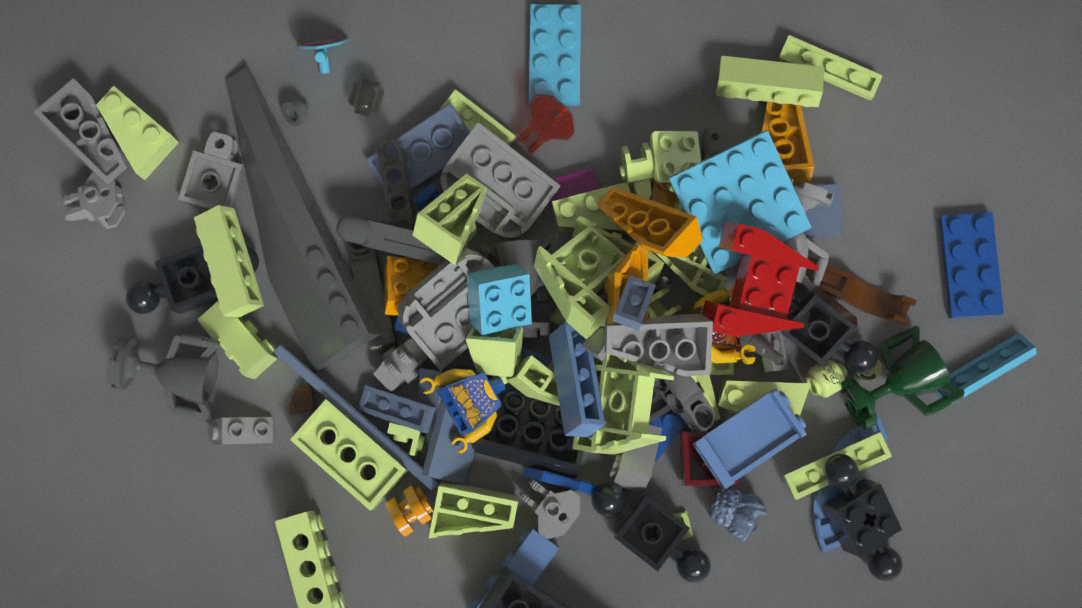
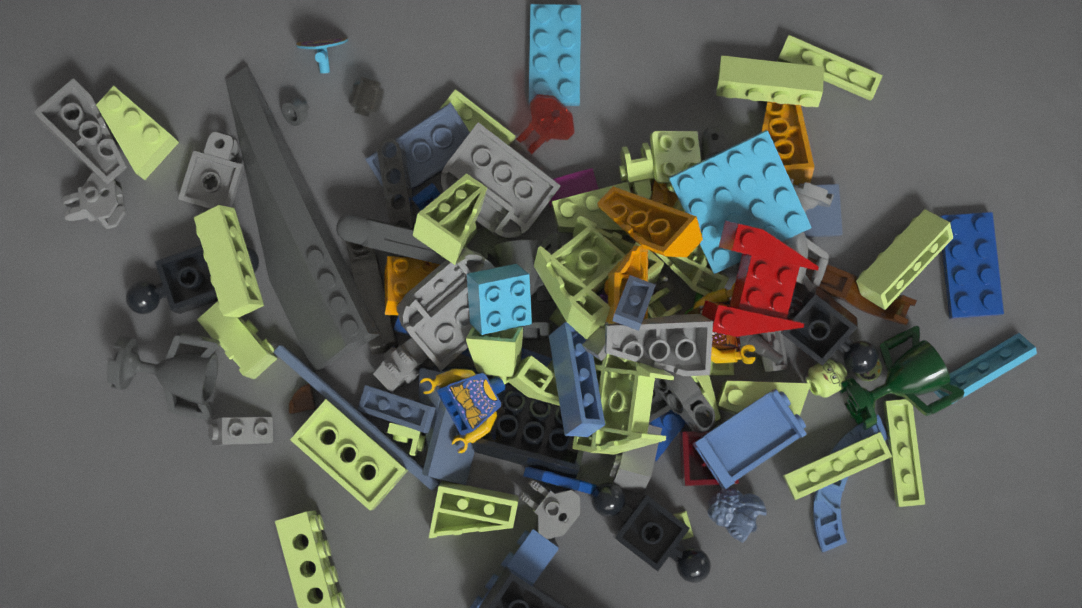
(417, 502): light orange brick -> none
(862, 517): black brick -> none
(904, 259): none -> yellowish green brick
(904, 452): none -> yellowish green plate

